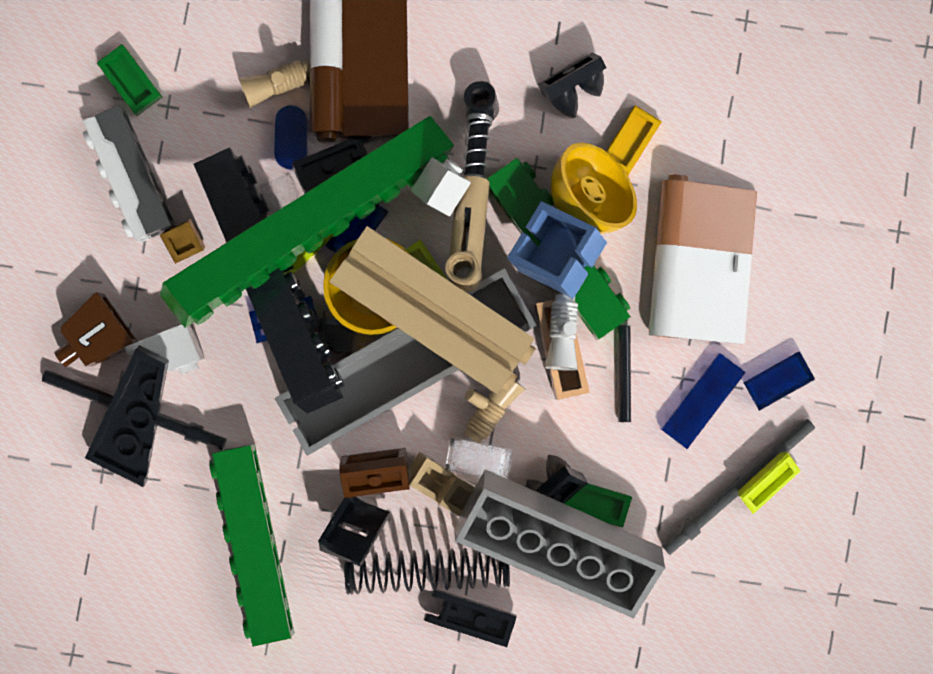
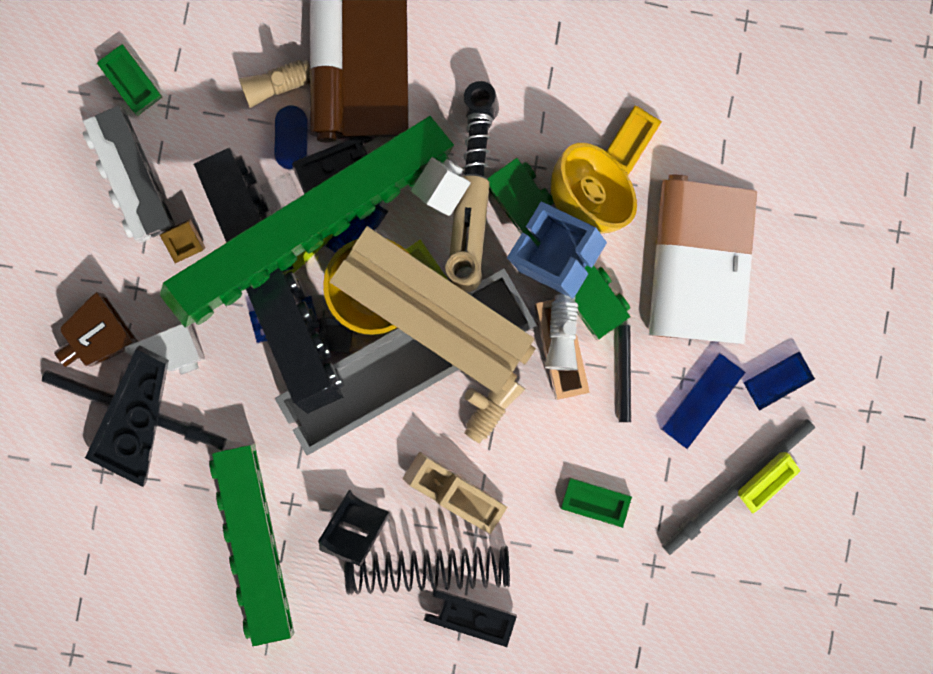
(374, 472): reddish brown tile -> none
(474, 458): clear tile -> none
(559, 544): light grey brick -> none
(561, 86): black tile -> none
(562, 480): black tile -> none

